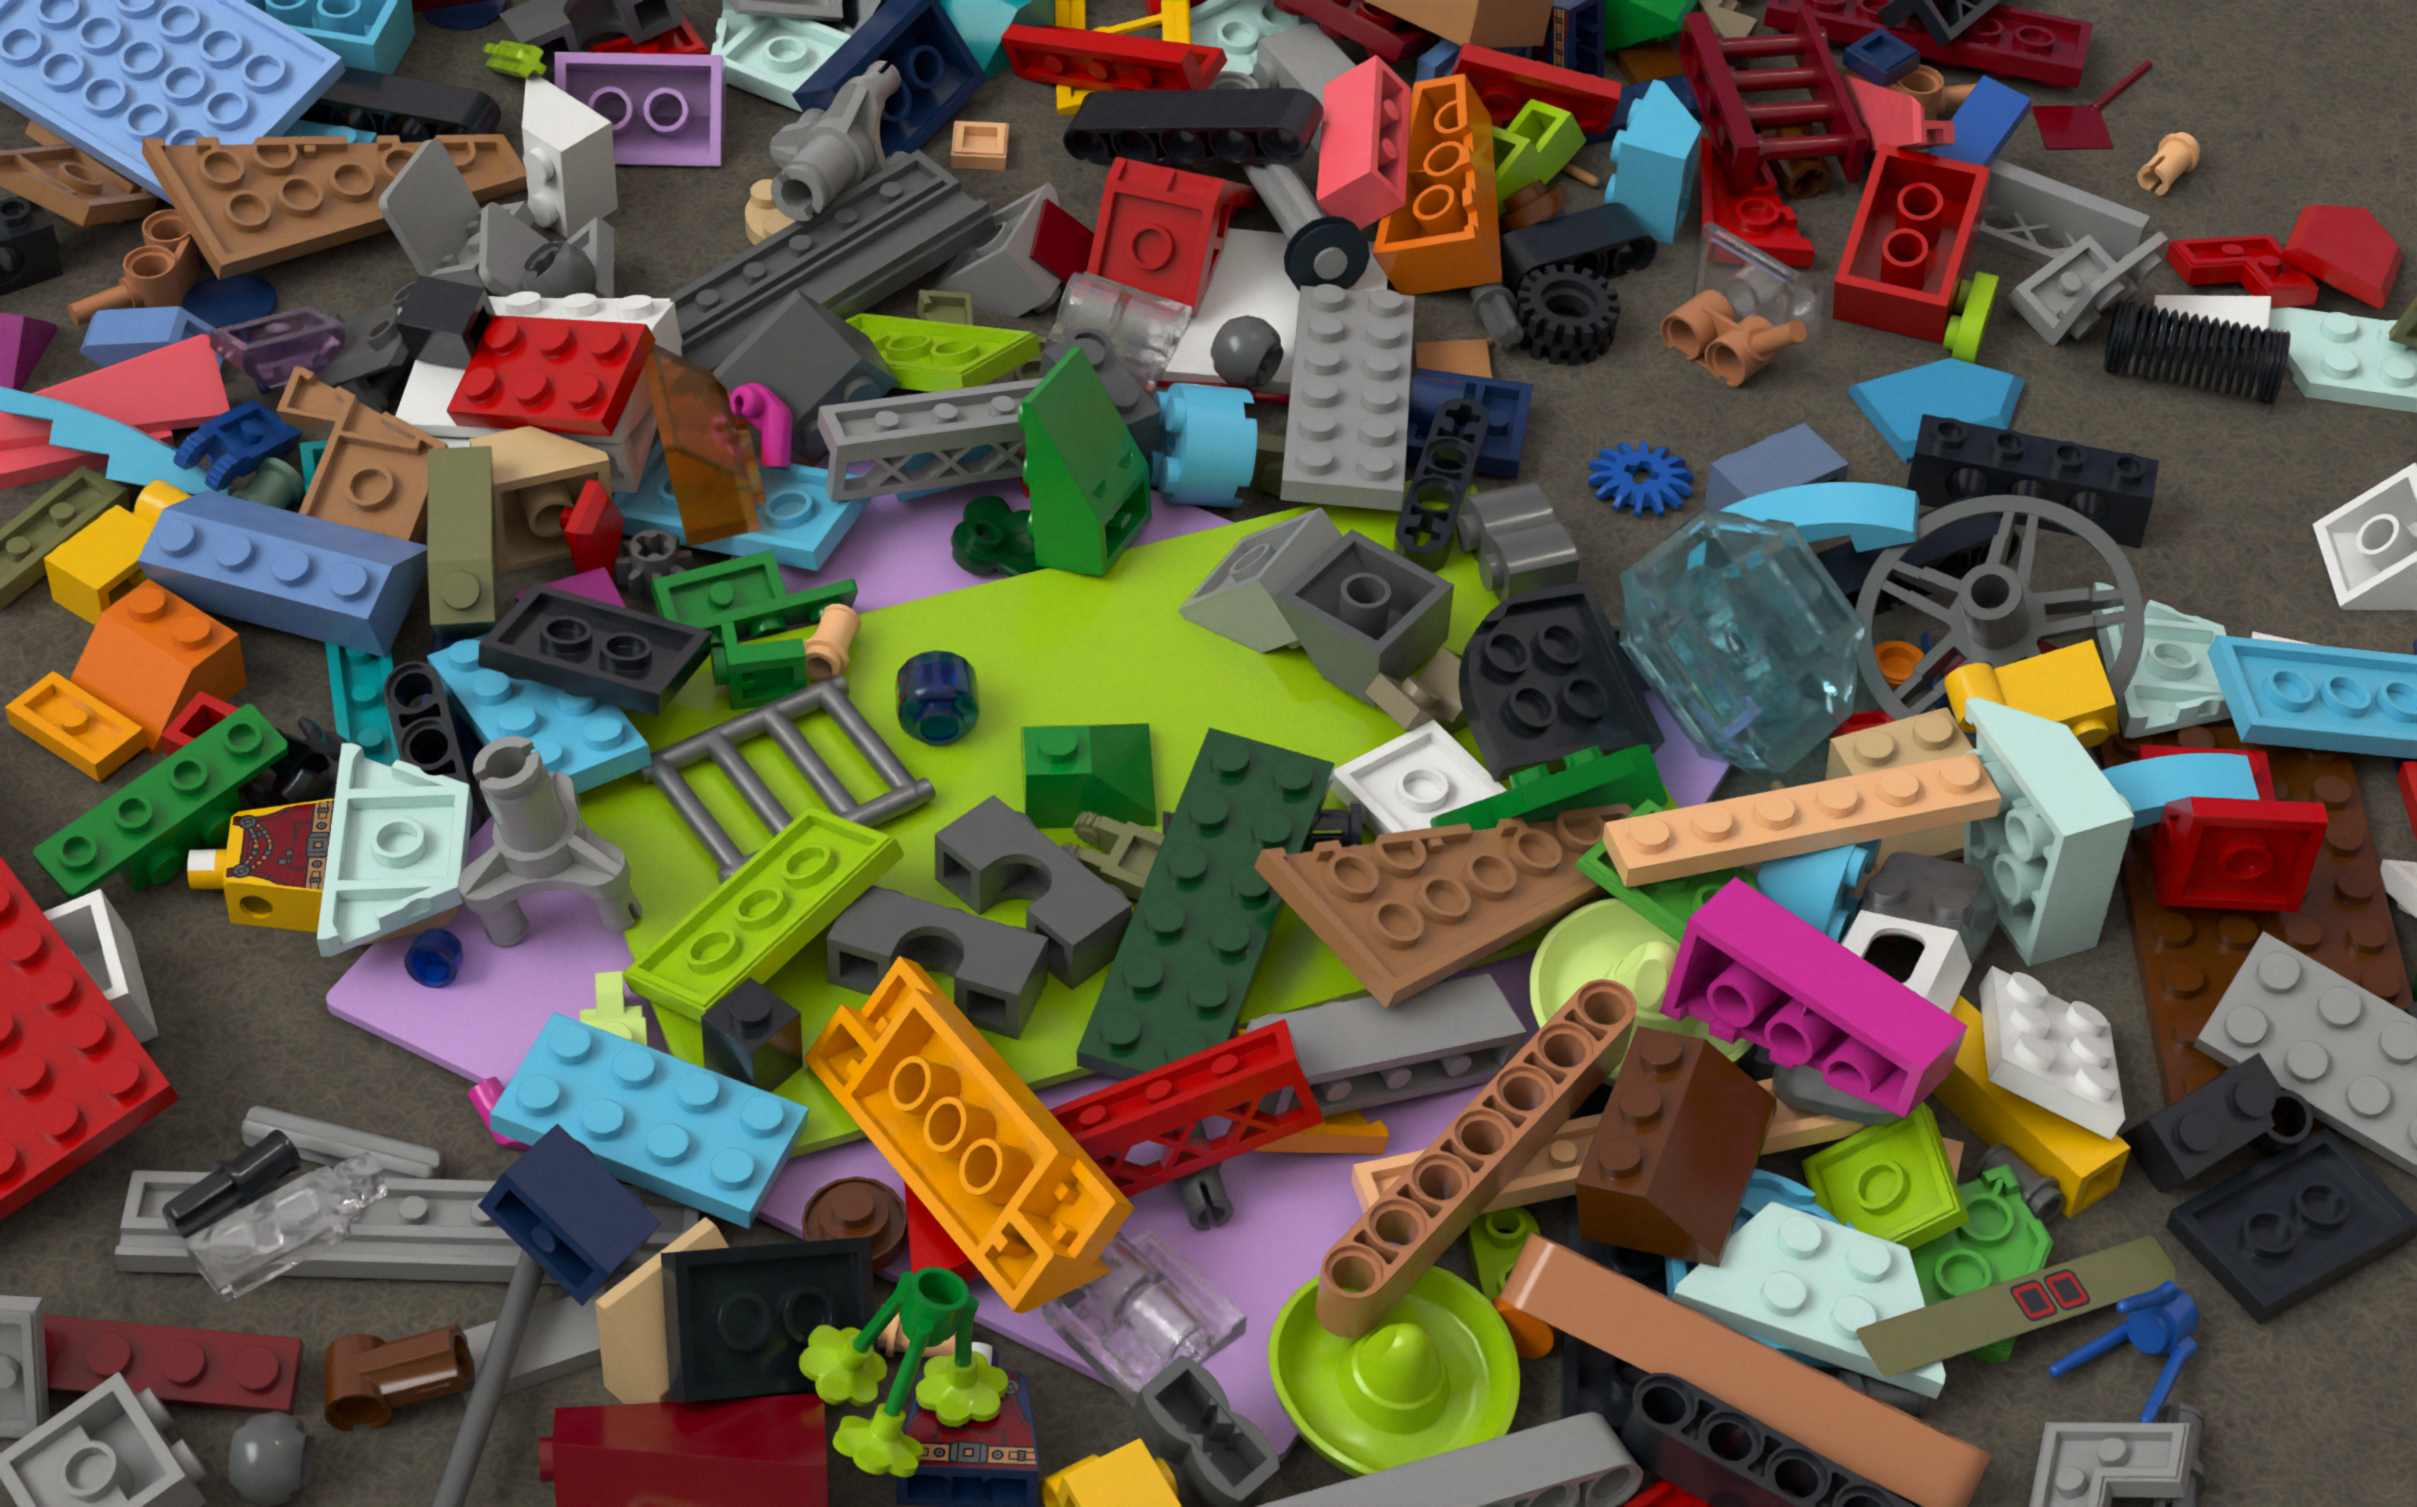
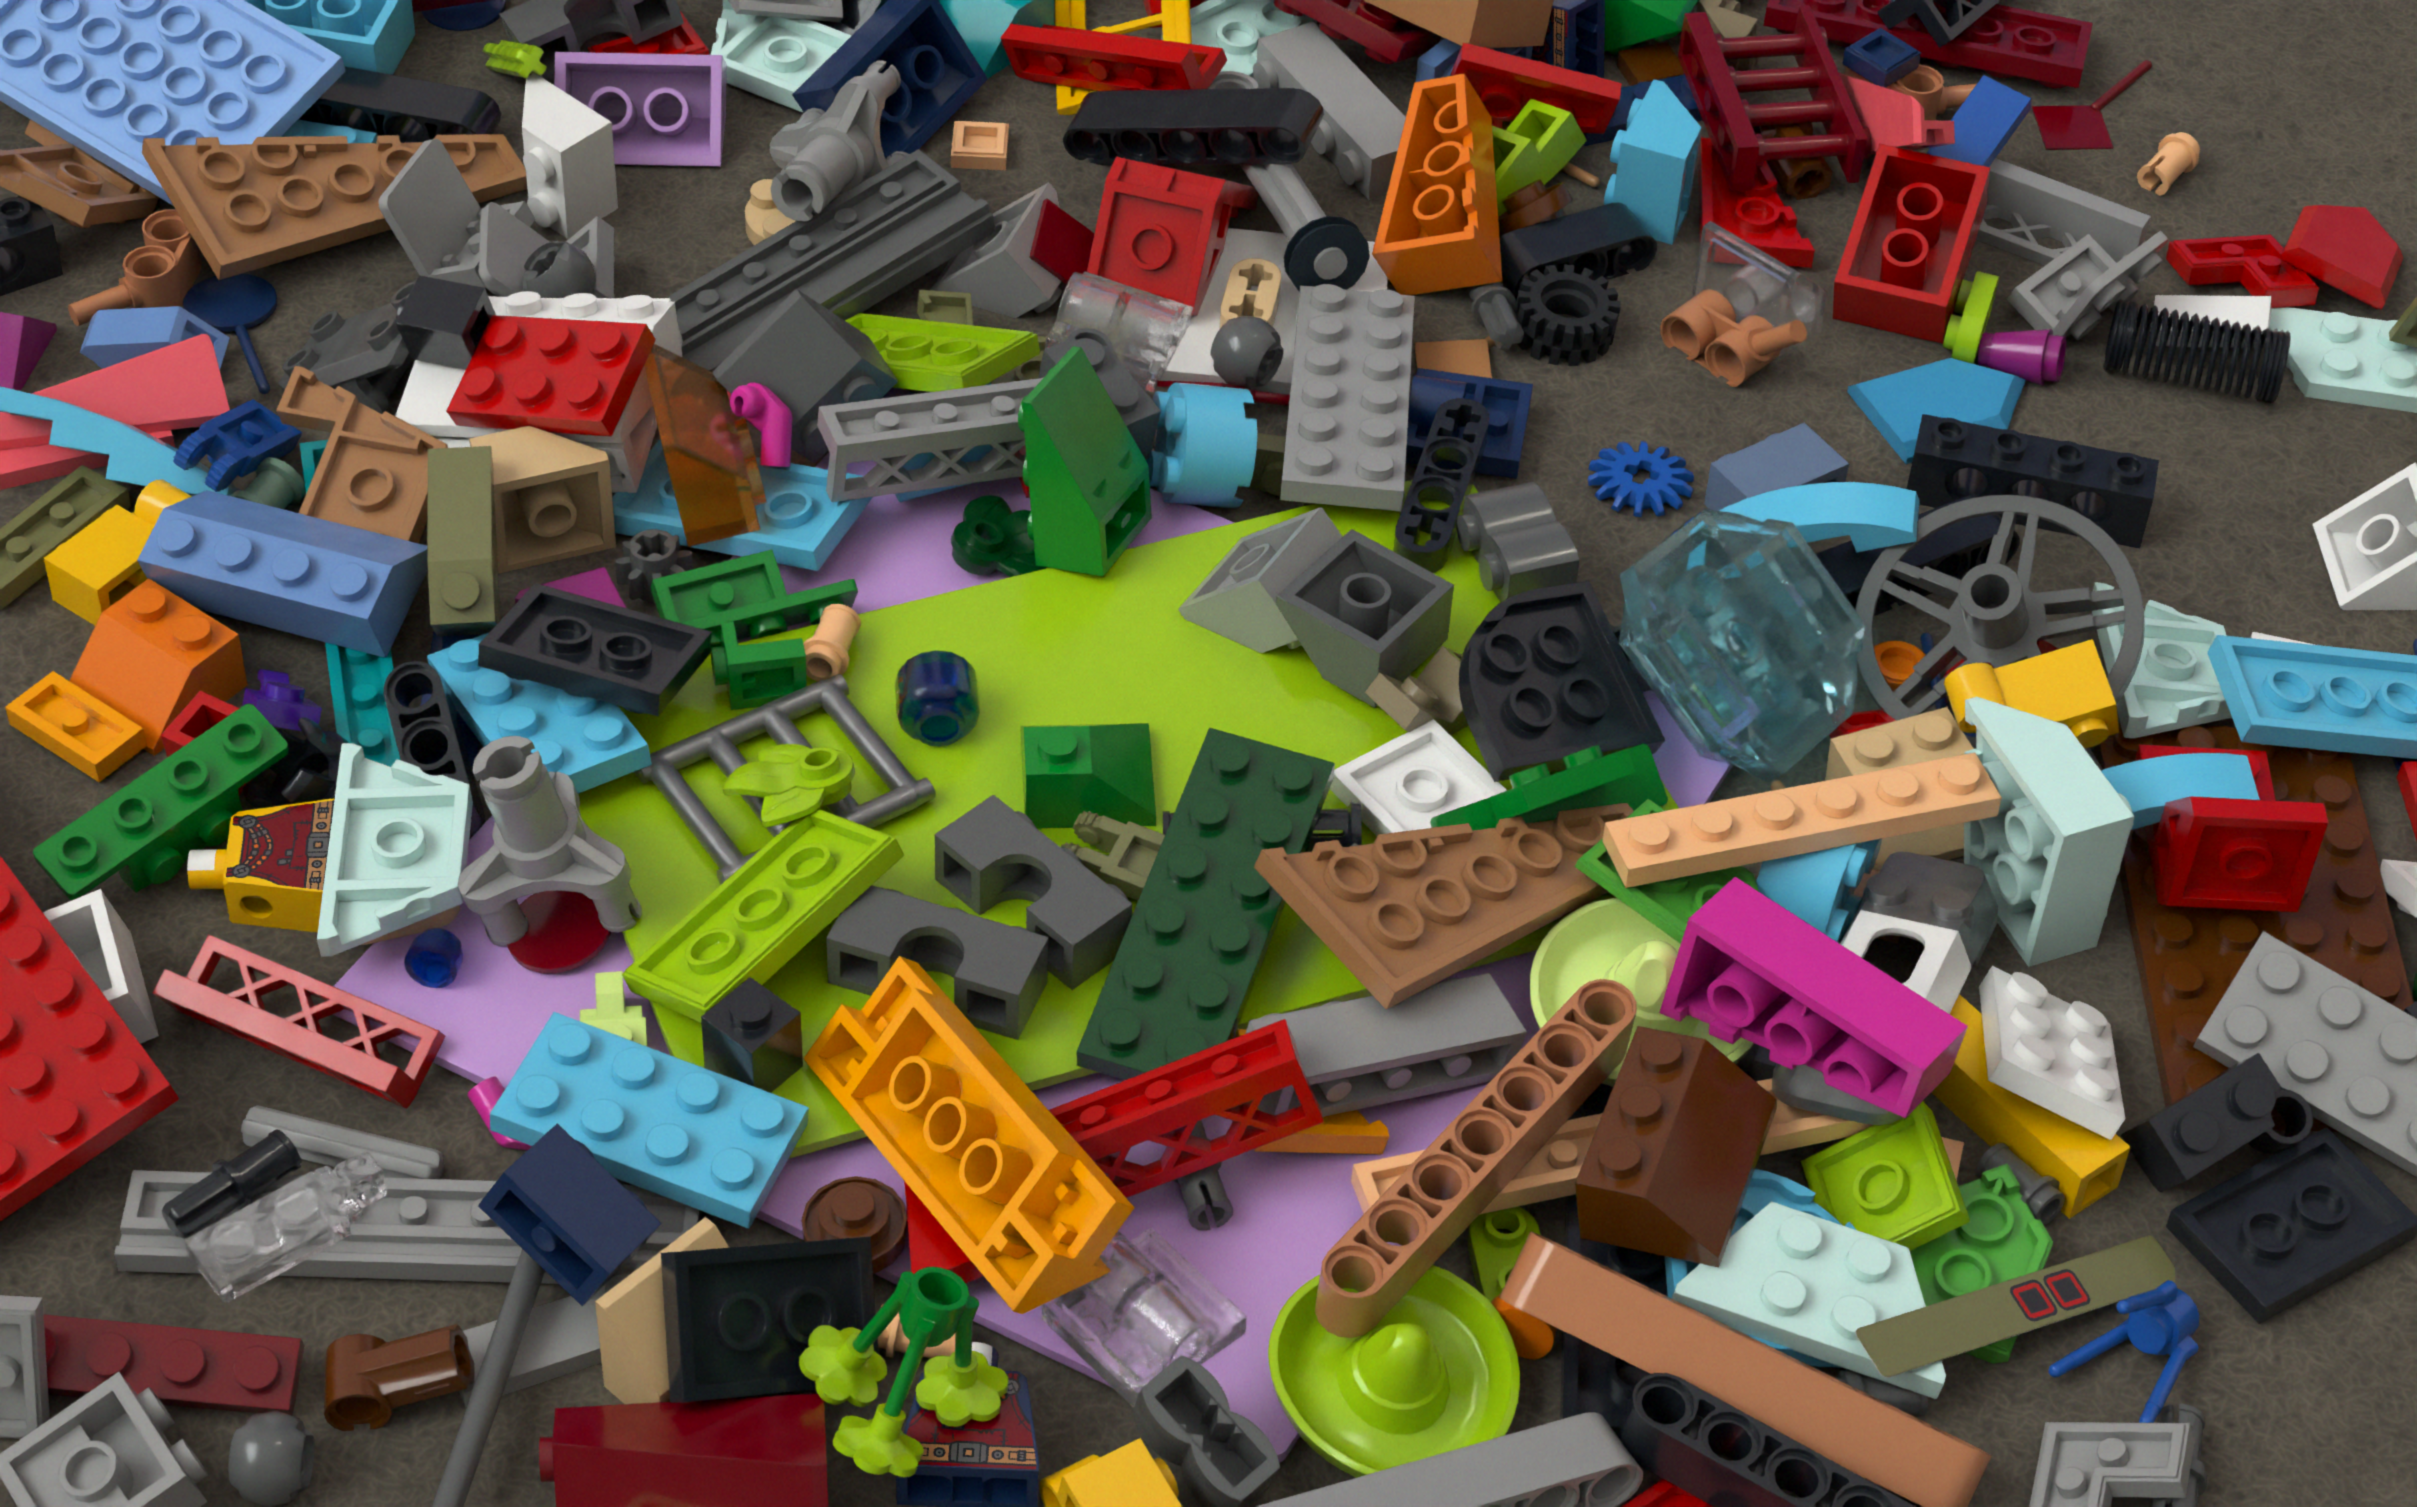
(277, 343): clear purple slope -> none
(280, 701): none -> dark purple plate
(288, 1036): none -> fence
(560, 932): none -> dark red piece
(593, 529): red piece -> none
(793, 780): none -> lime plate
(1241, 301): none -> tan beam
(1364, 144): coral brick -> none
(2026, 354): none -> magenta cone

